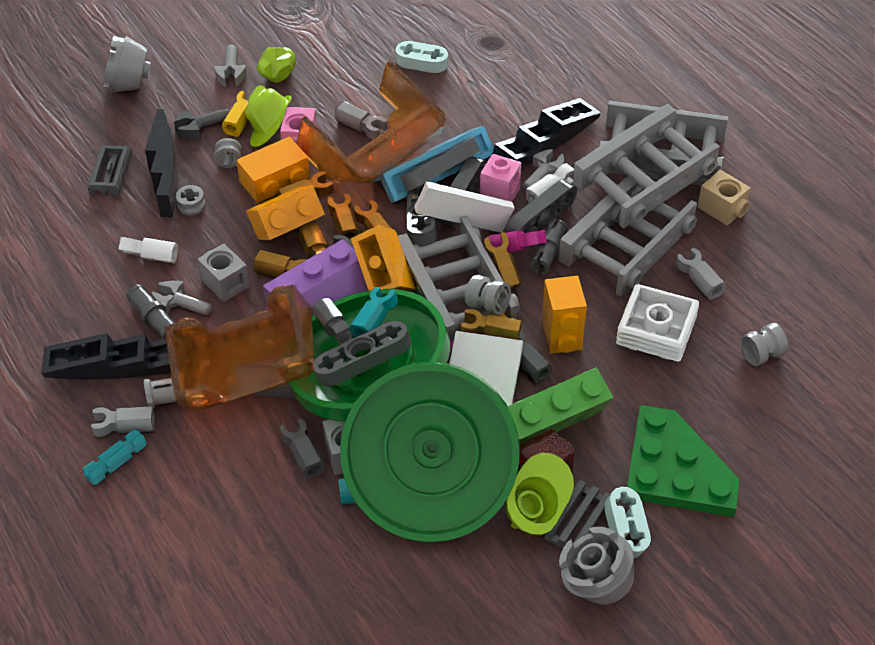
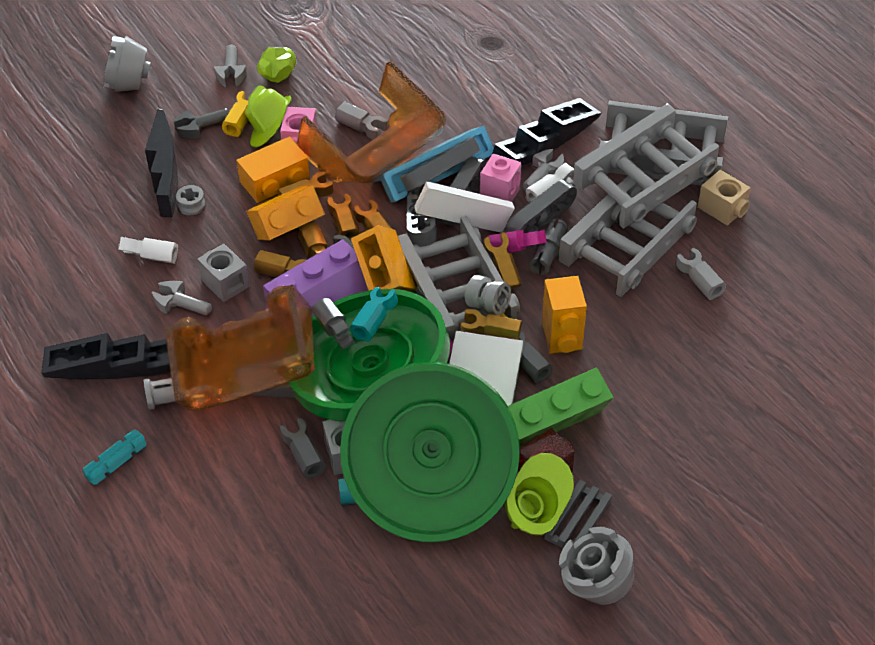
(106, 186): dark grey tile -> none
(123, 420): light grey bar -> none
(150, 311): dark grey pin -> none
(227, 145): light grey bush -> none
(343, 370): dark grey beam -> none
(421, 57): light aqua beam -> none
(631, 522): light aqua beam -> none
(657, 322): white brick -> none
(678, 467): green plate -> none
(767, 343): light grey wheel -> none

